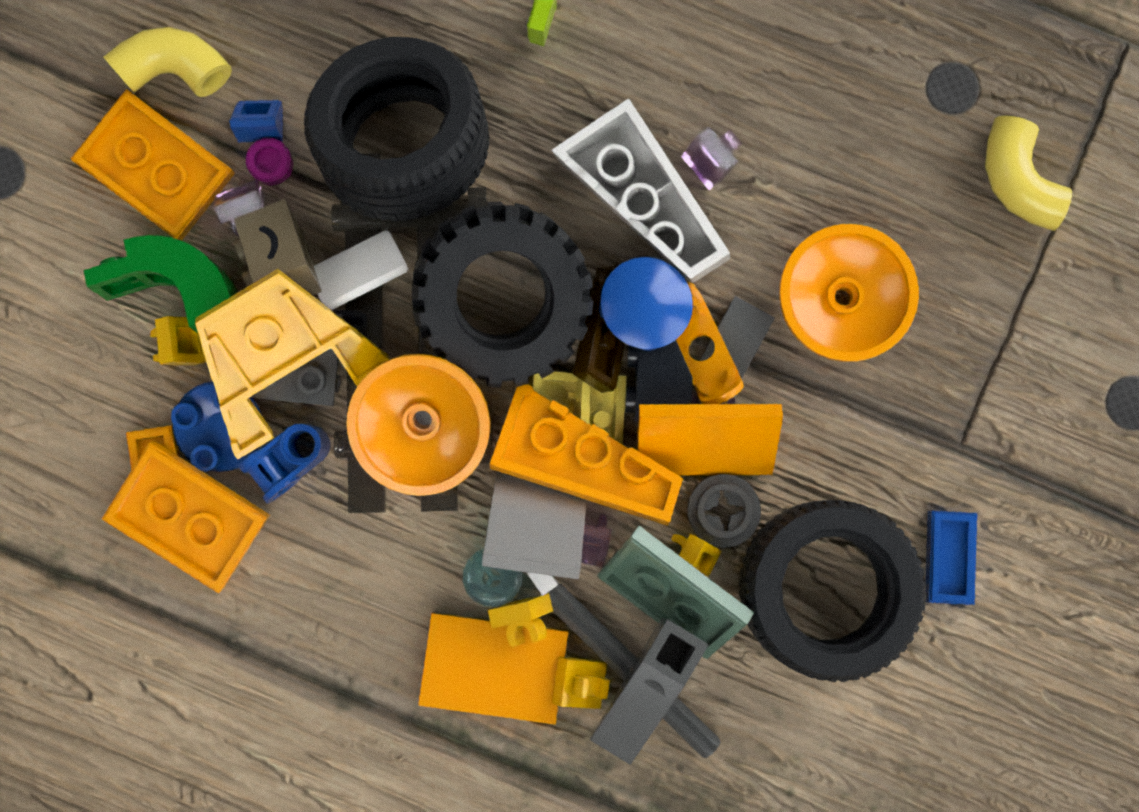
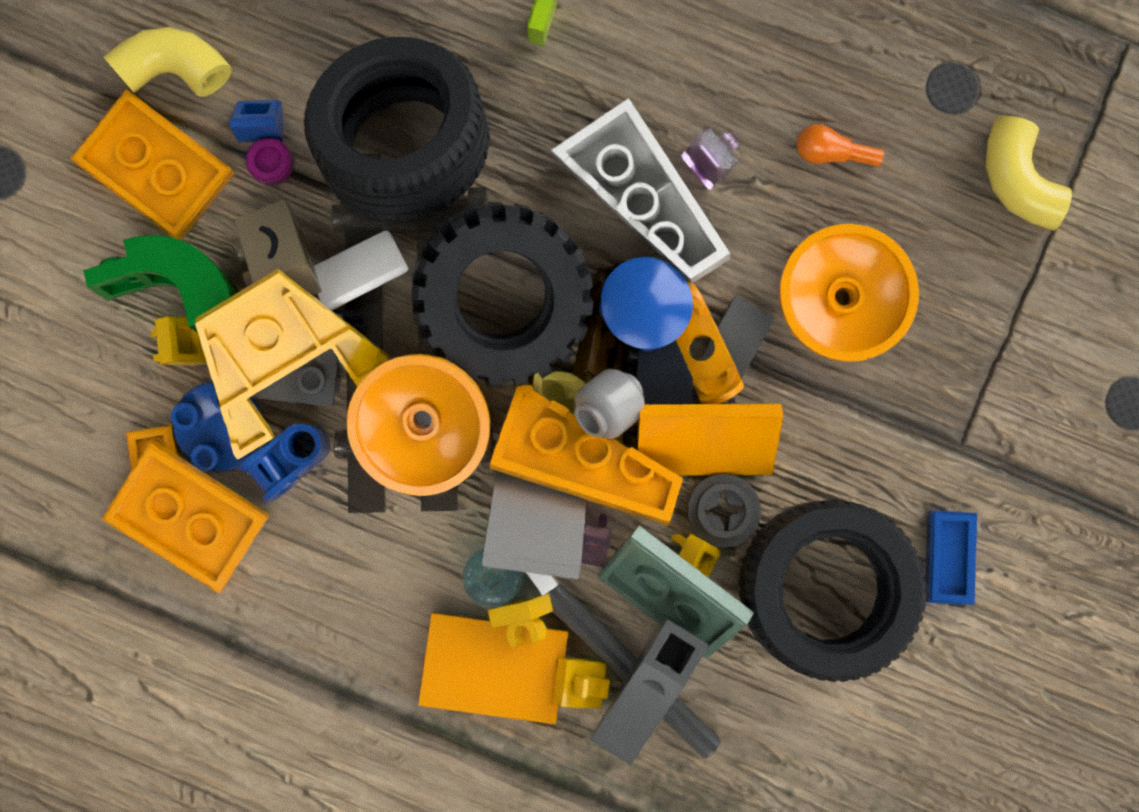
(238, 202): tile -> none
(609, 404): none -> light grey head
(824, 145): none -> orange piece

